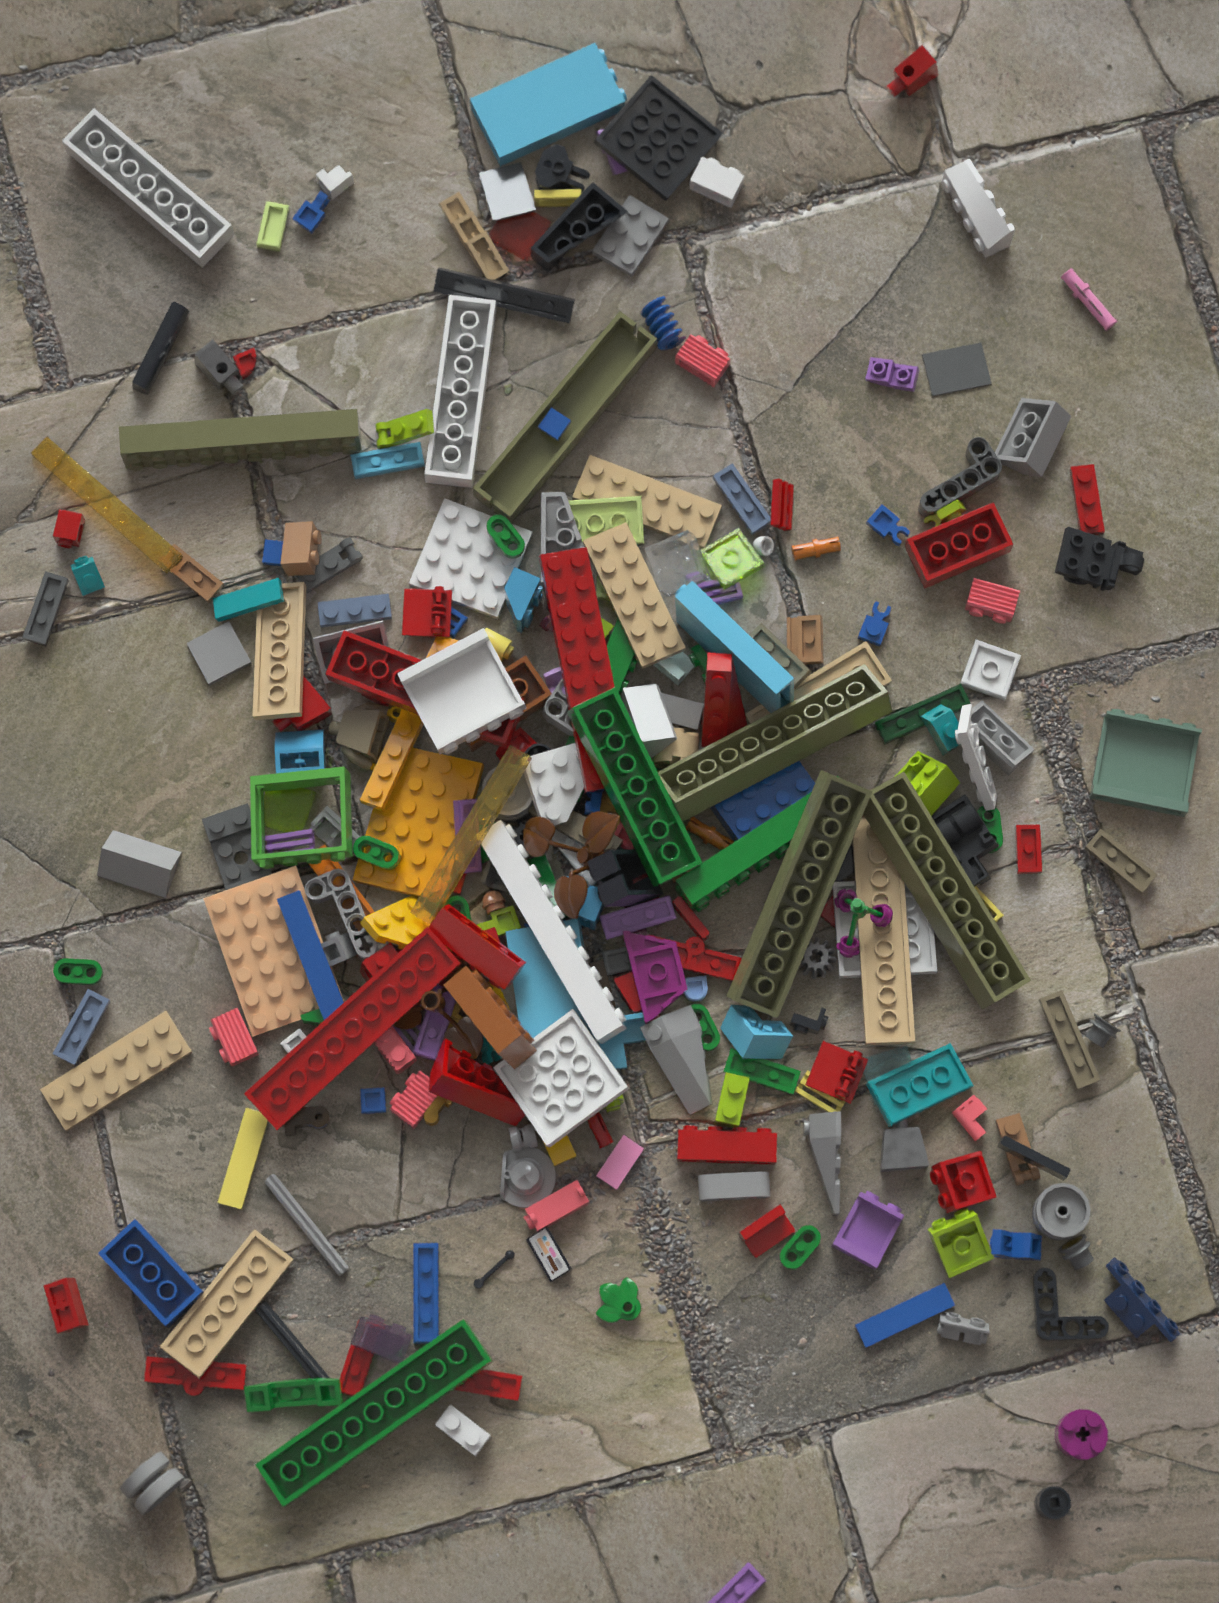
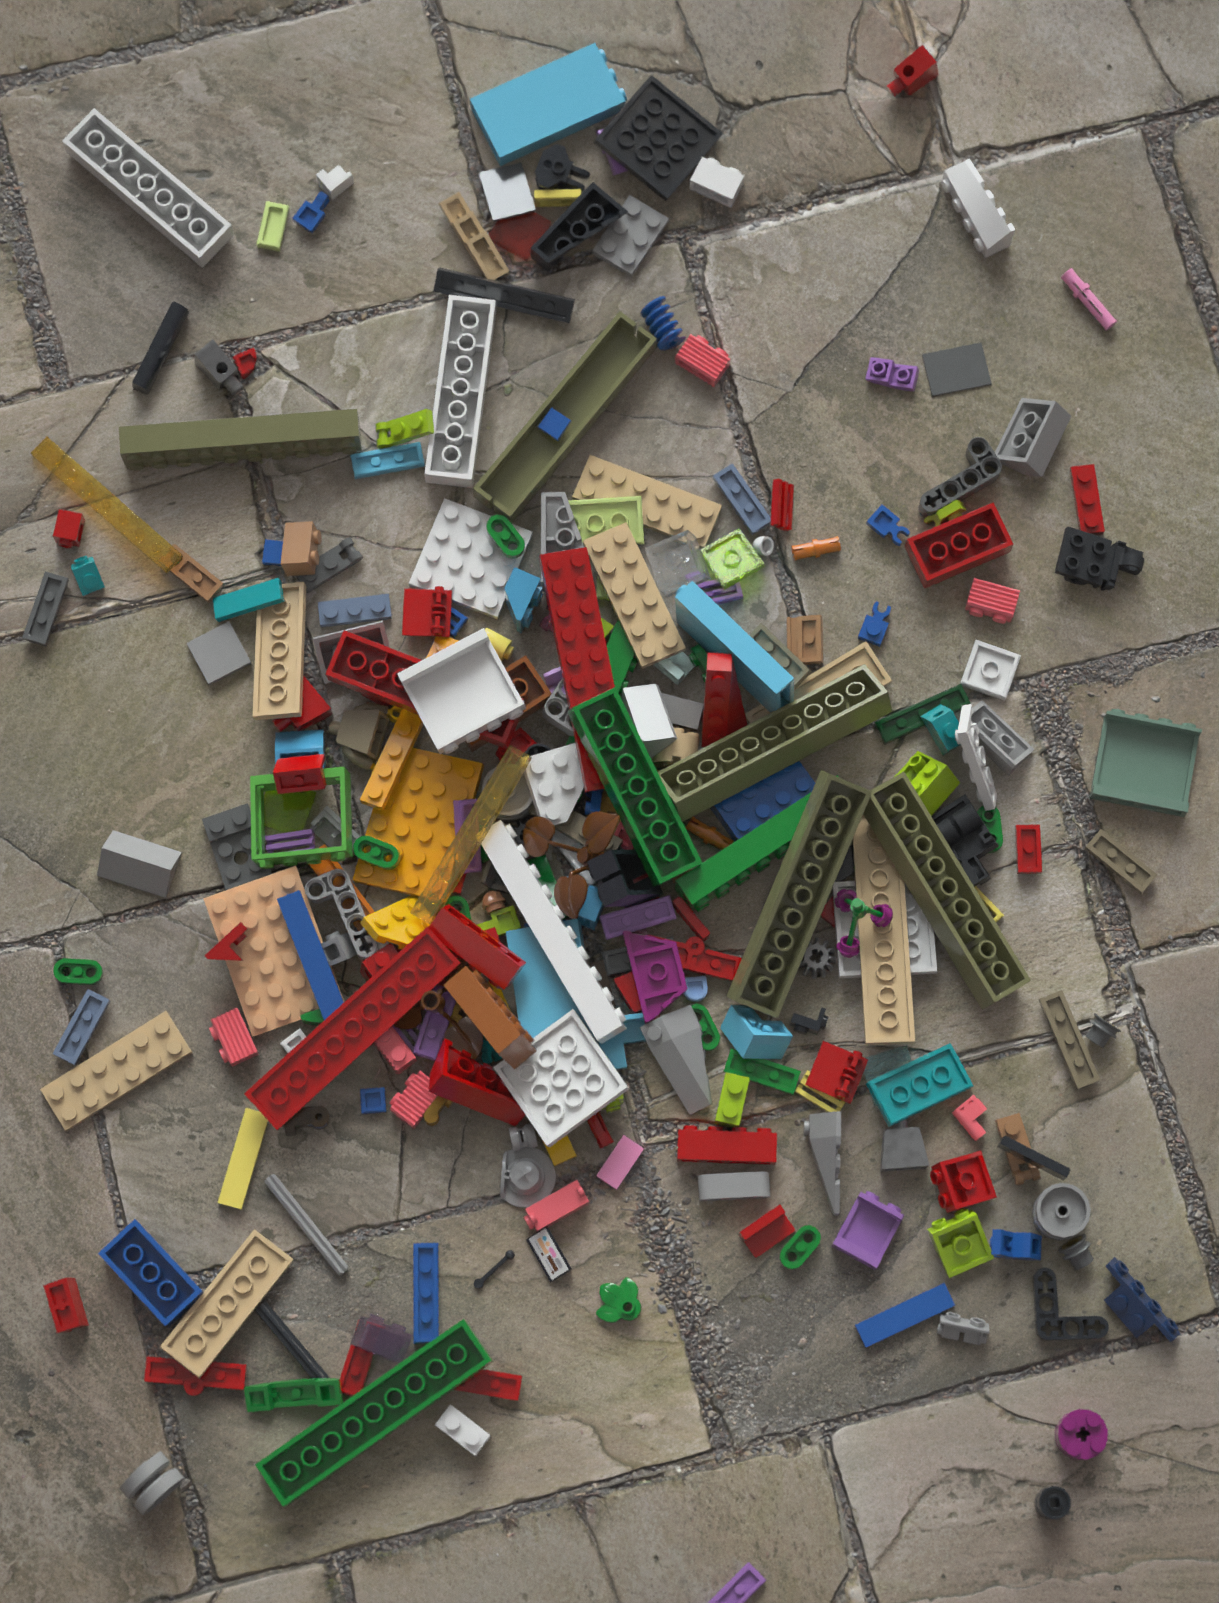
(222, 949): none -> red slope
(299, 774): none -> red panel

